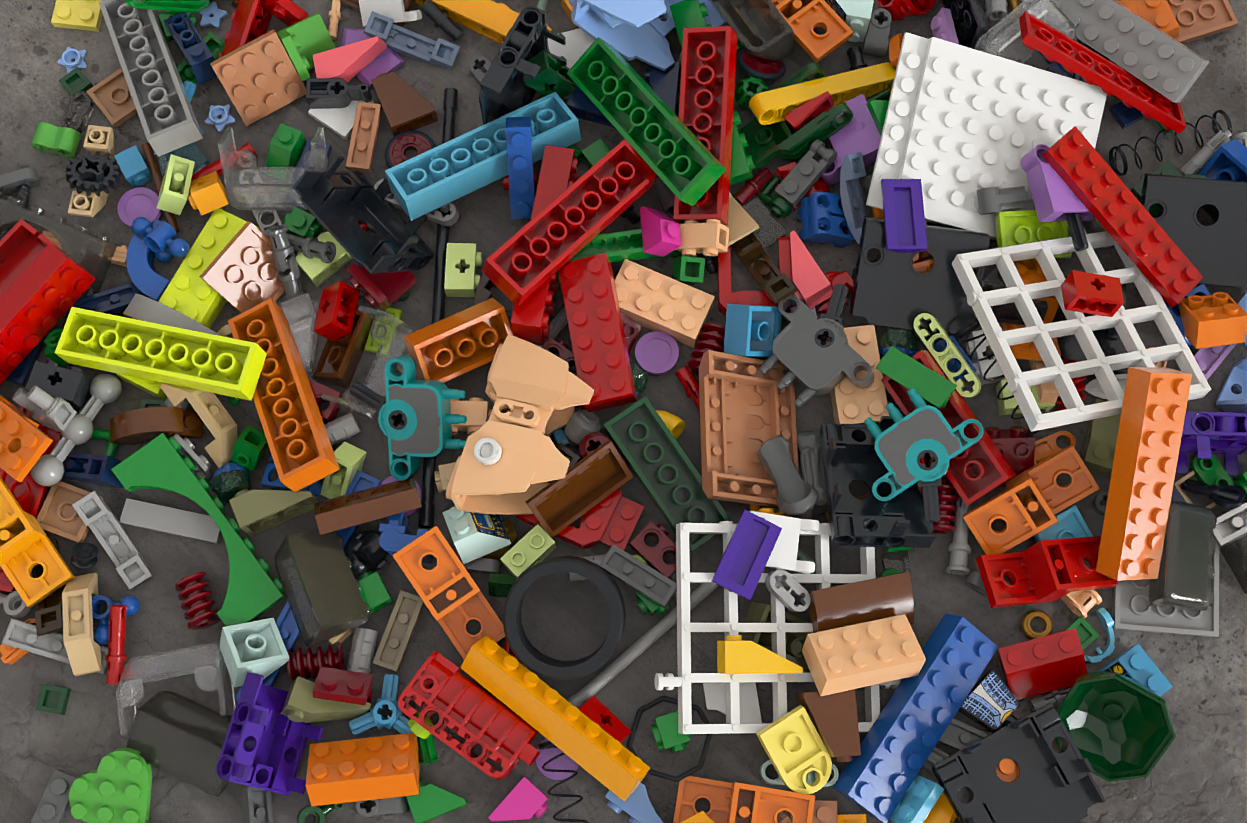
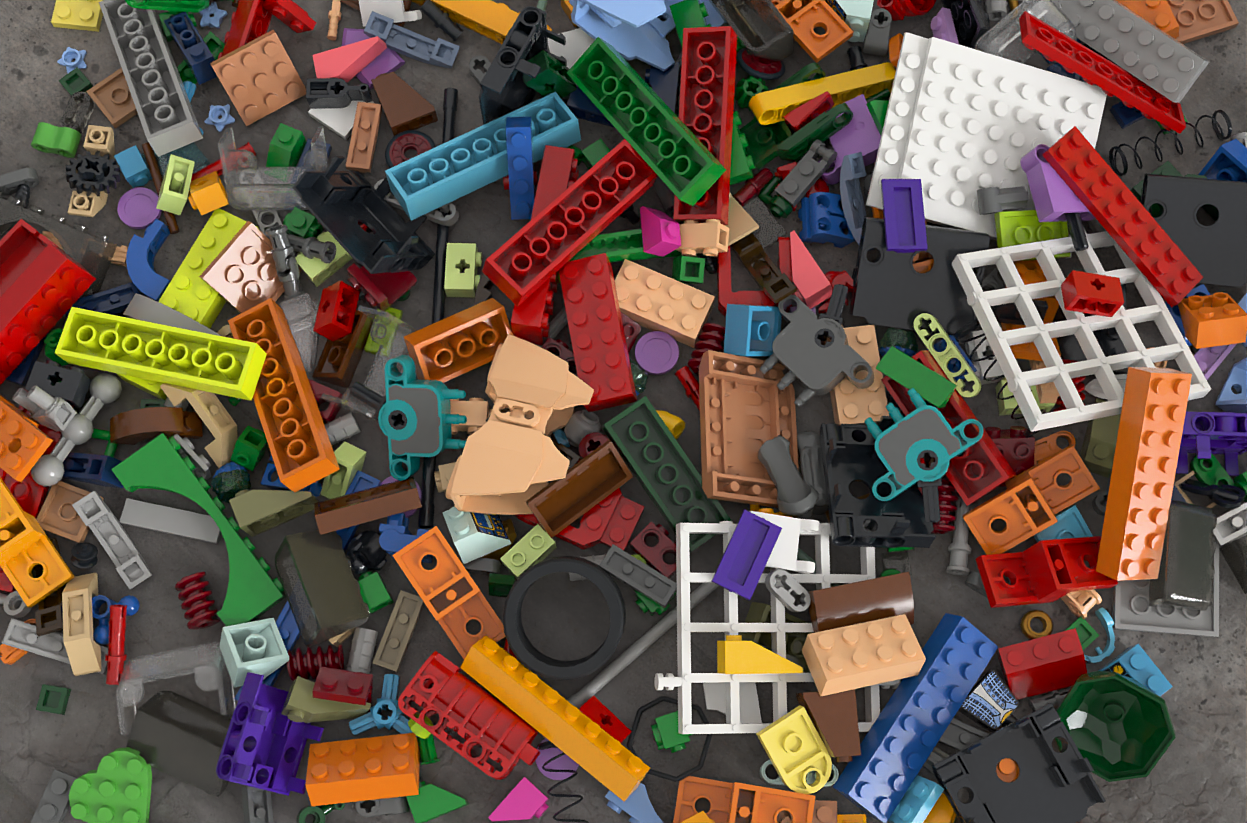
(161, 239): blue piece -> none
(305, 40): bright green bracket -> none
(487, 451): white tile -> none
(1206, 153): light grey piece -> none

